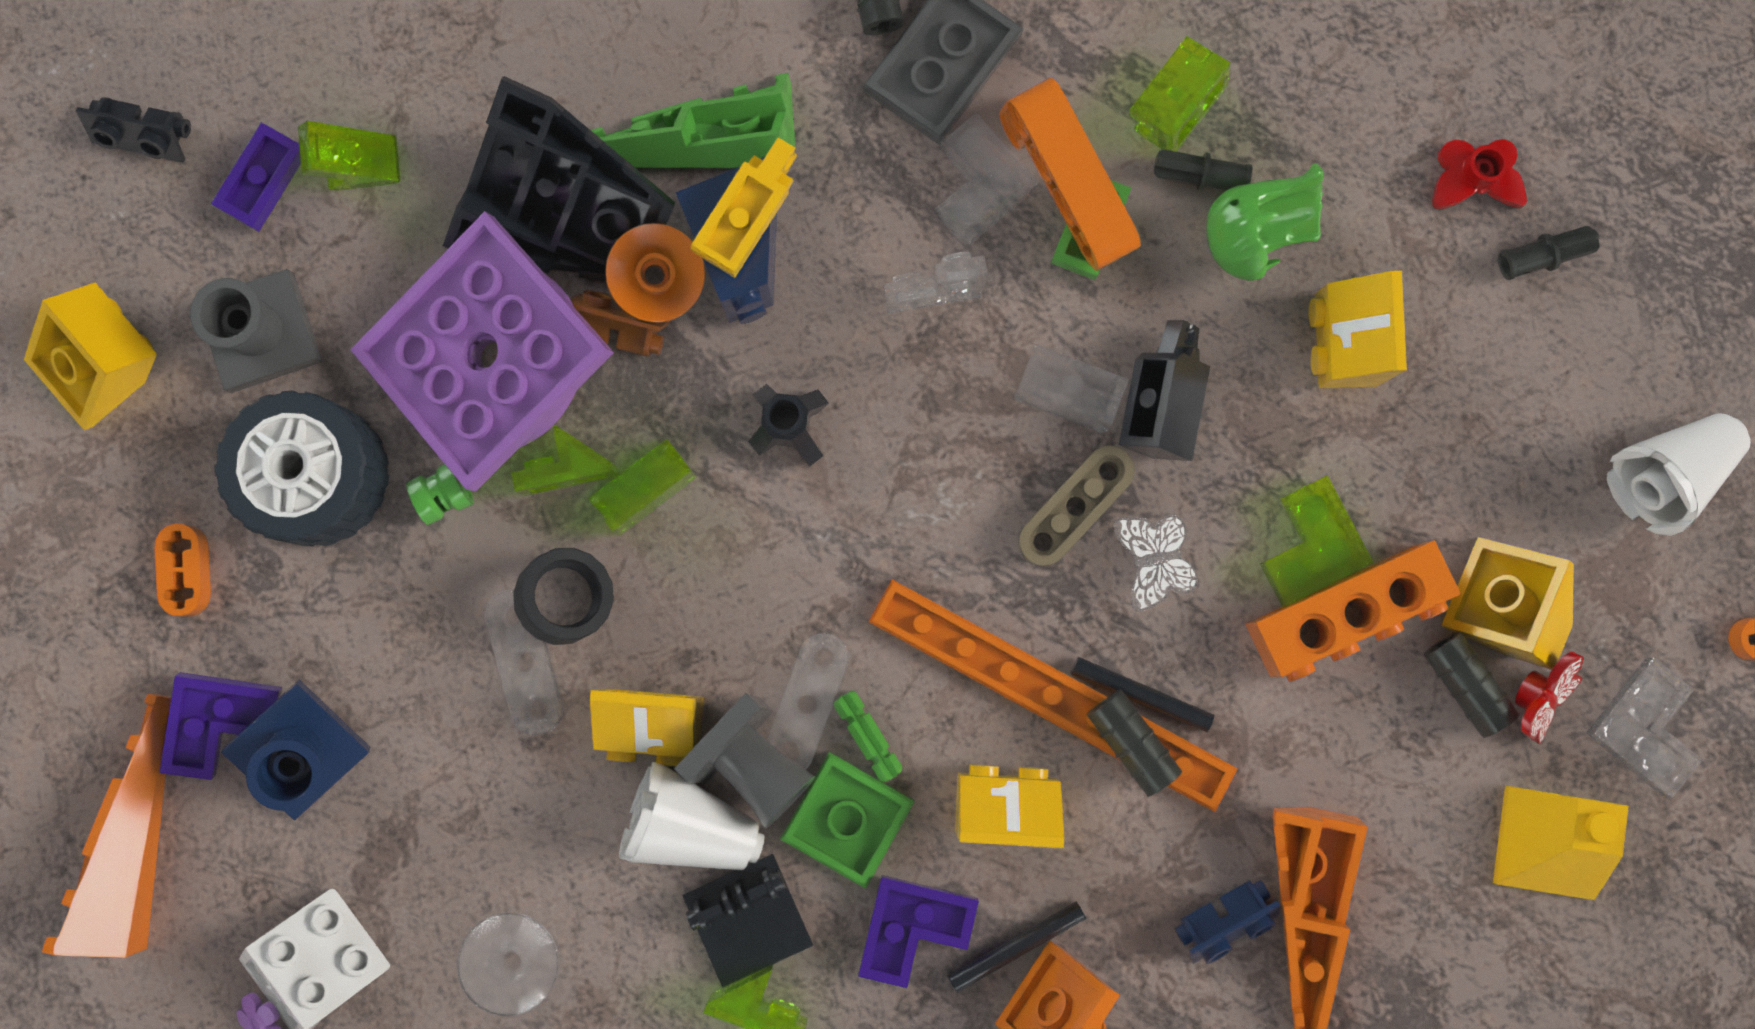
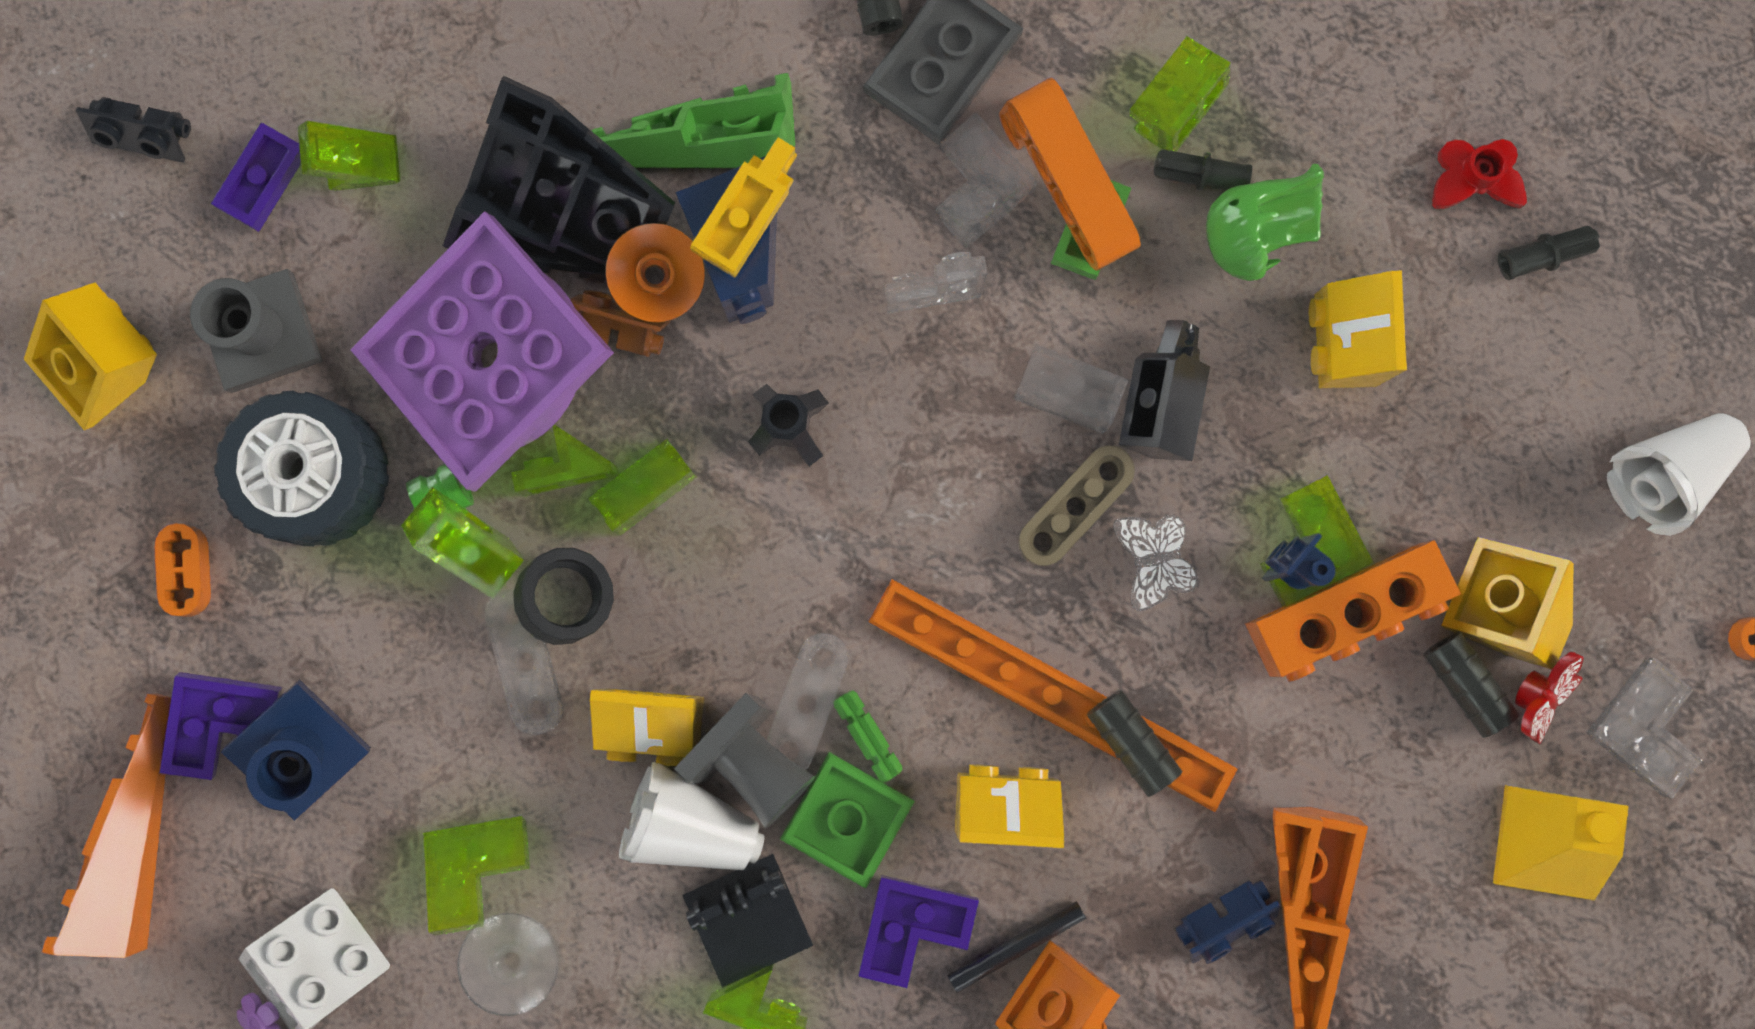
(459, 859): none -> clear neon green plate
(462, 543): none -> clear neon green brick
(1143, 694): black bar -> none
(1300, 563): none -> dark blue hinge

